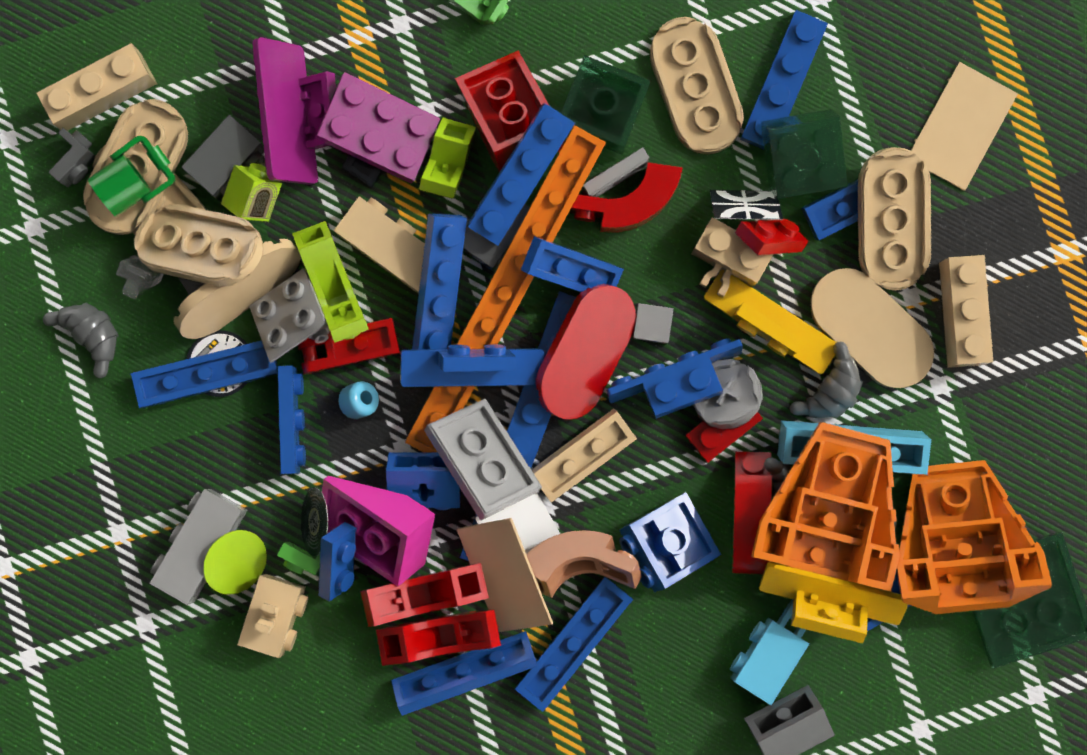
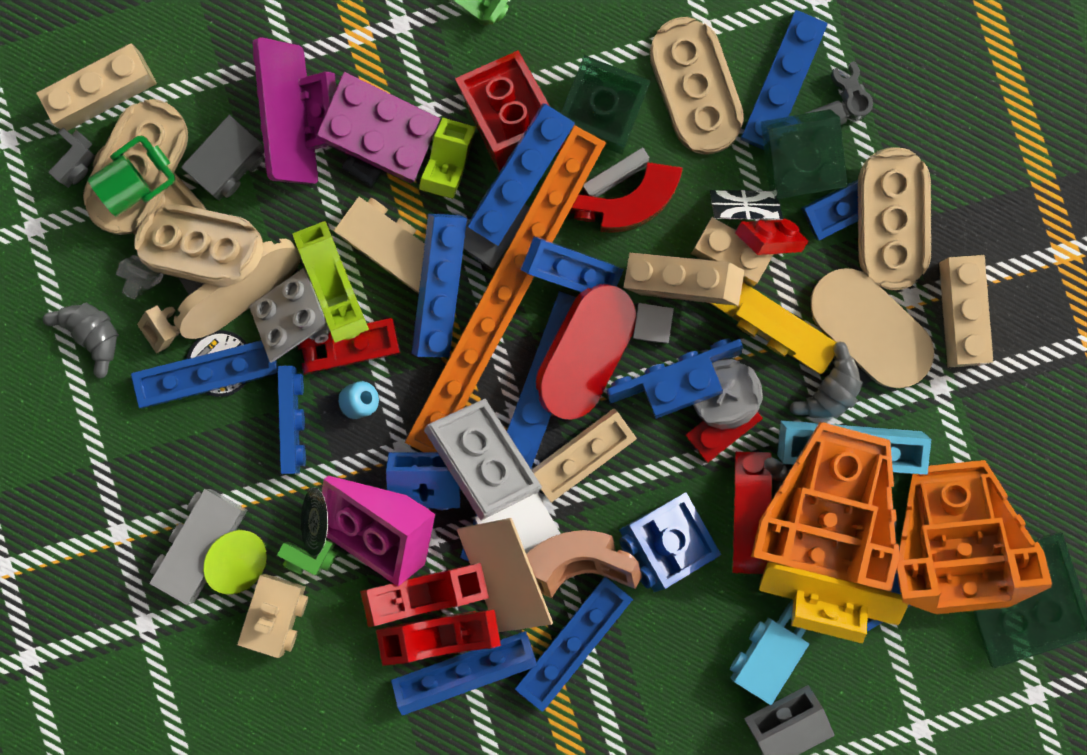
(157, 328): none -> tan tile
(251, 193): lime brick -> none
(337, 561): blue plate -> none
(469, 366): blue bracket -> none
(684, 278): none -> tan brick
(855, 98): none -> dark grey bar
(963, 125): tan window -> none

